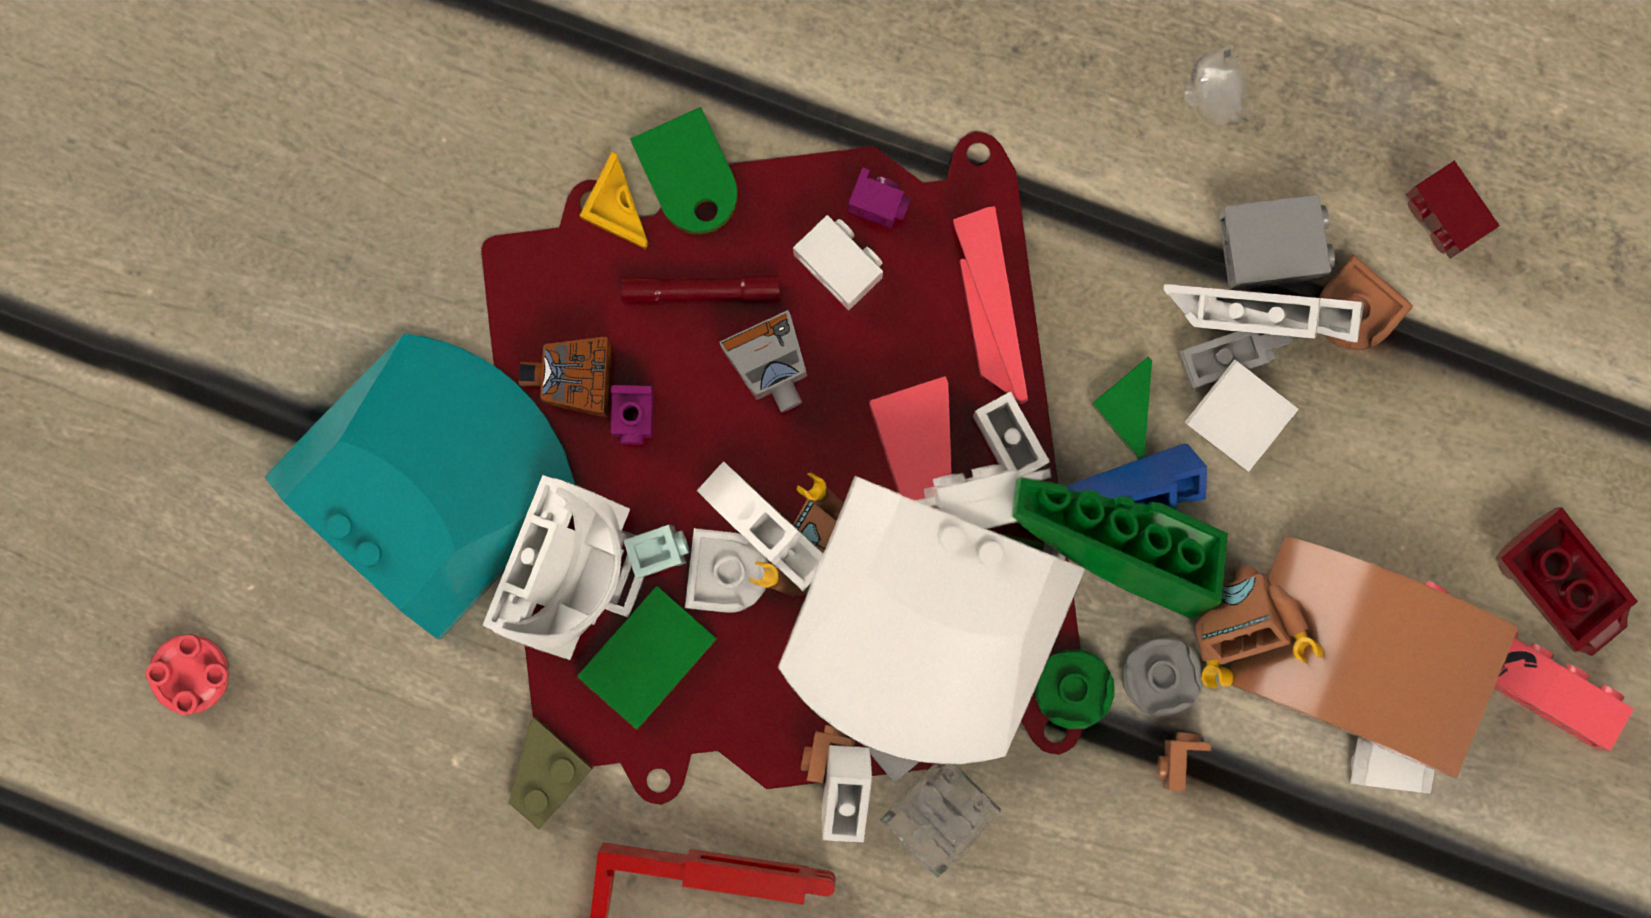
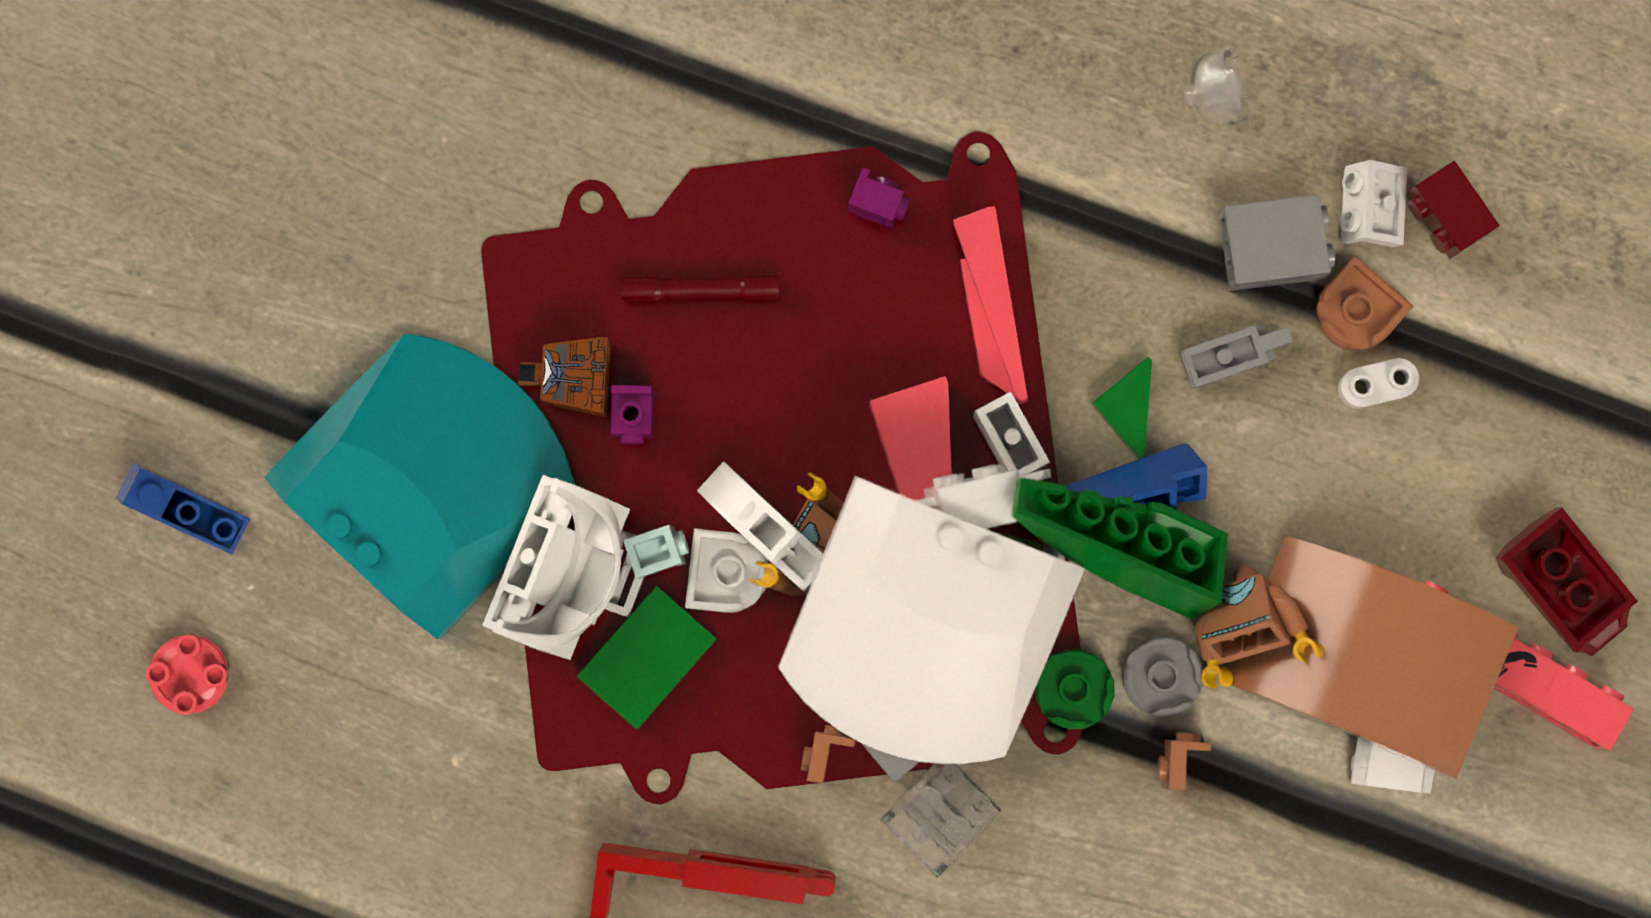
(182, 508): none -> blue slope
(545, 774): olive wing -> none
(612, 205): yellow tile -> none
(686, 170): green tile -> none
(768, 359): light grey torso -> none
(839, 261): white brick -> none
(846, 793): white brick -> none
(1241, 415): white tile -> none
(1268, 312): white wedge -> none
(1374, 203): none -> white bracket
(1379, 383): none -> white plate

